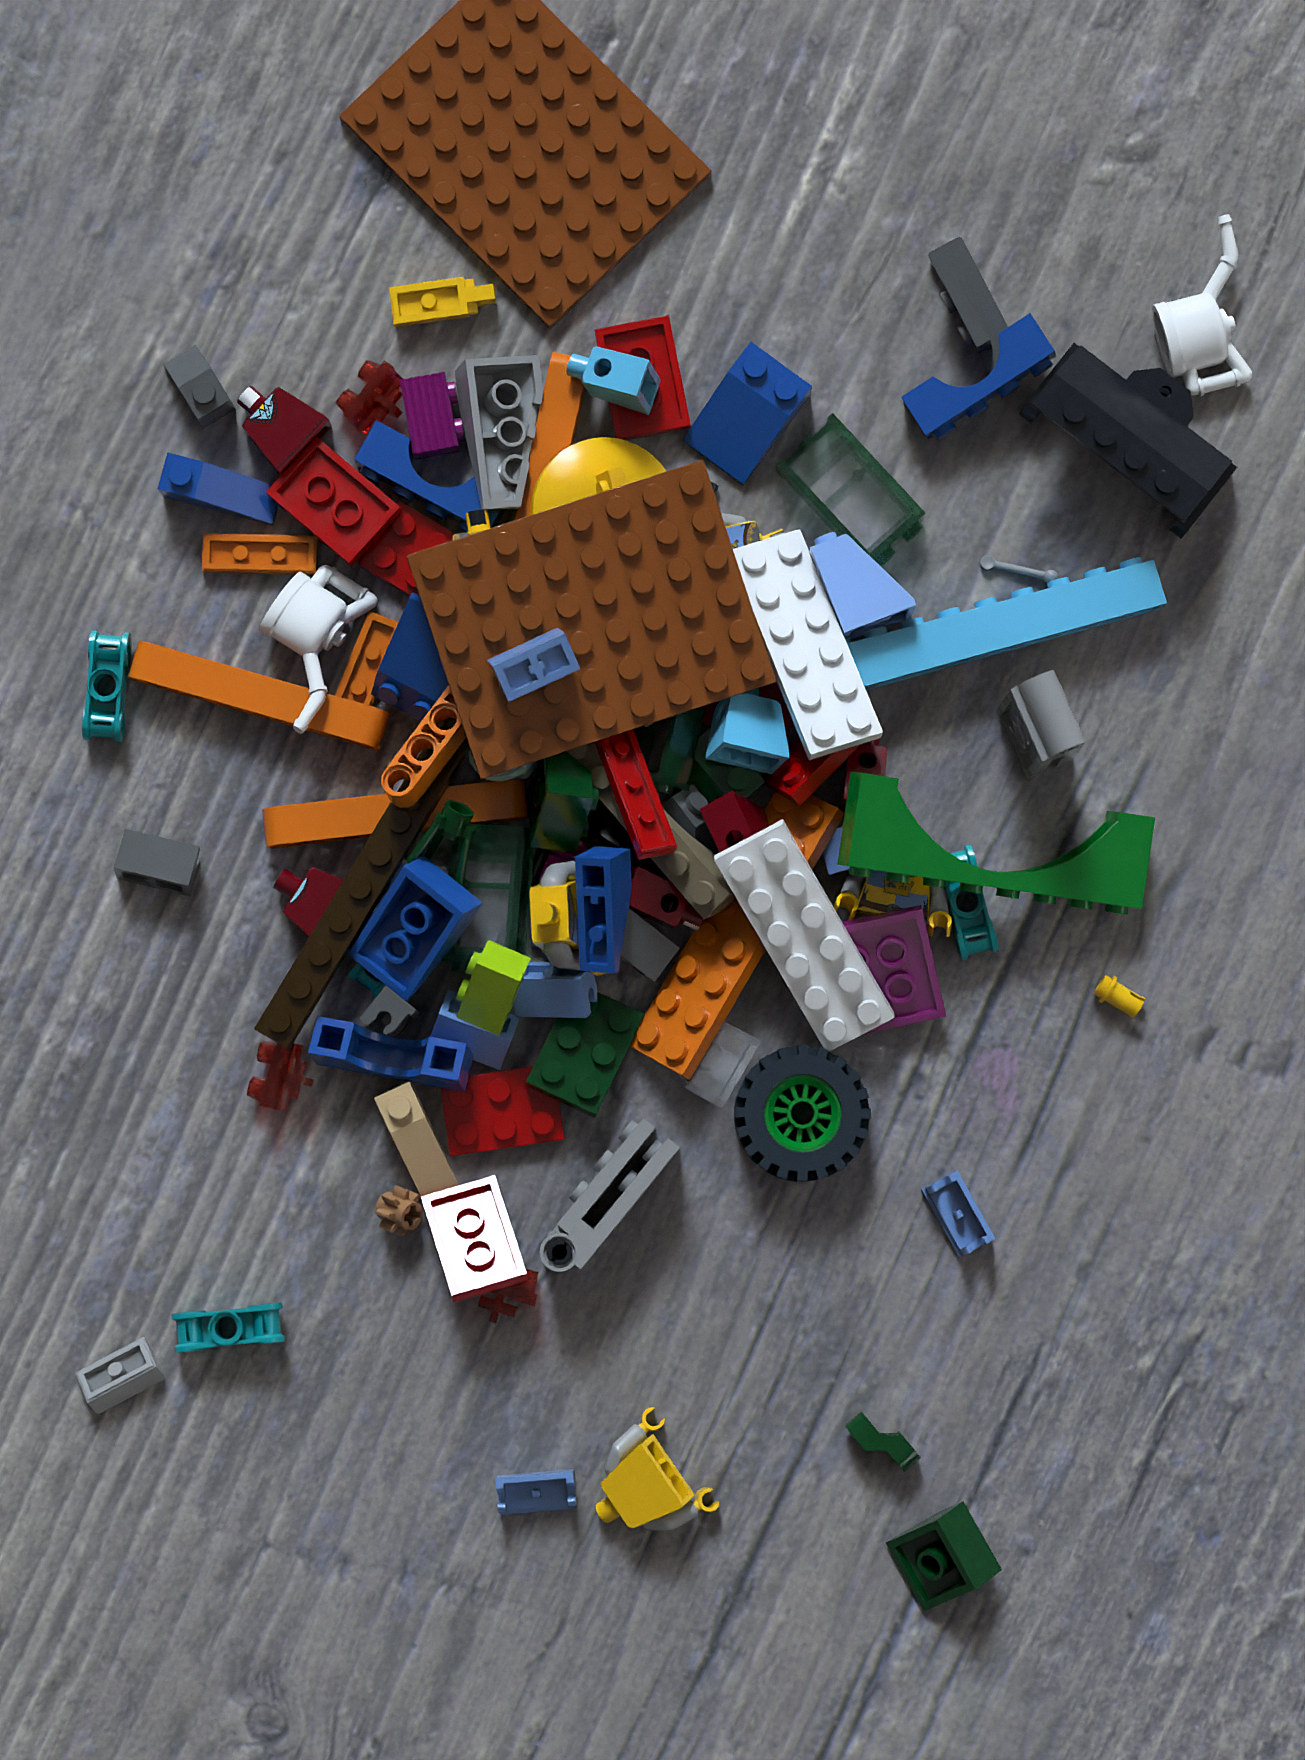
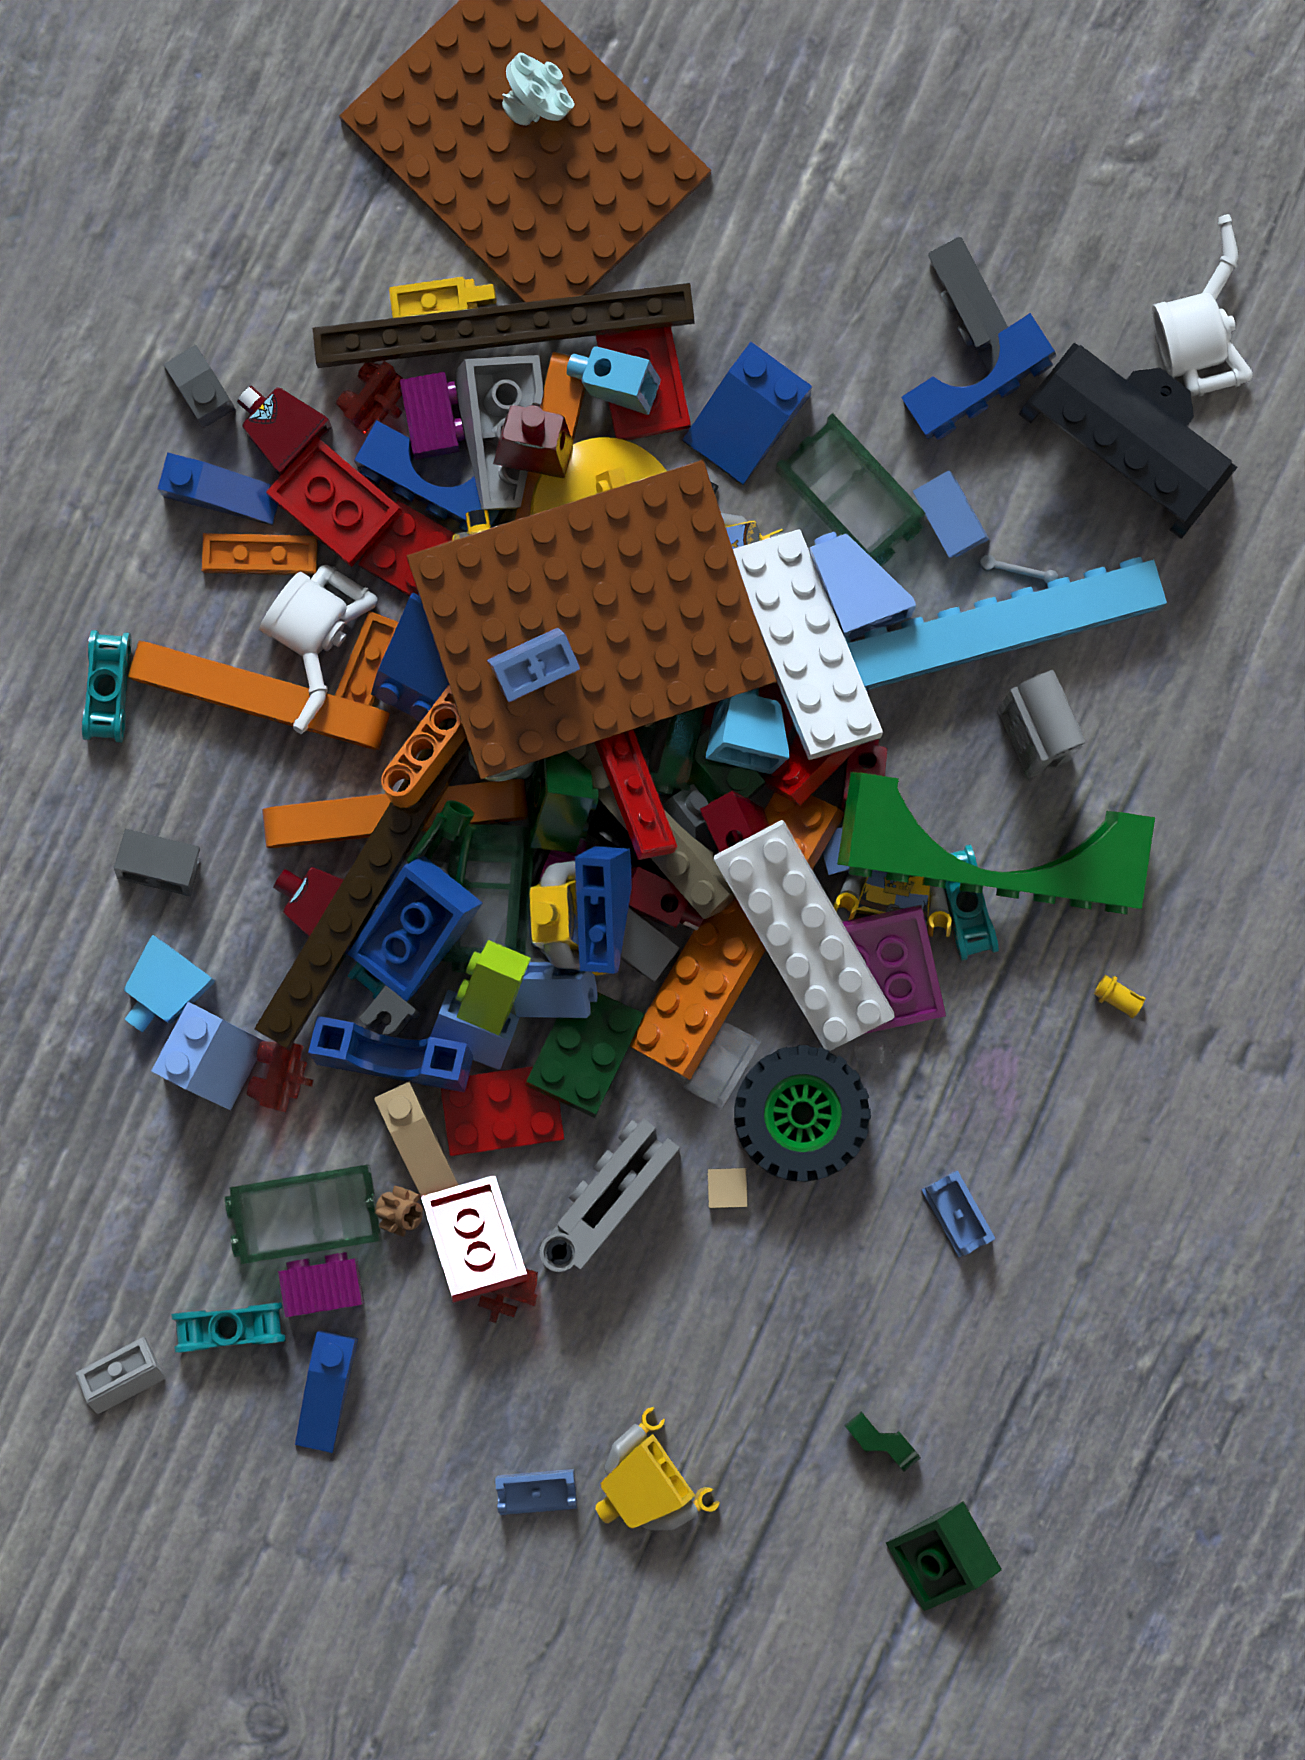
(163, 984): none -> medium azure torso
(208, 1056): none -> light blue slope
(303, 1214): none -> clear door
(320, 1286): none -> magenta brick
(325, 1390): none -> blue slope
(503, 325): none -> dark brown plate
(534, 441): none -> torso
(535, 91): none -> light aqua plate
(727, 1188): none -> tan tile
(950, 514): none -> medium blue hinge

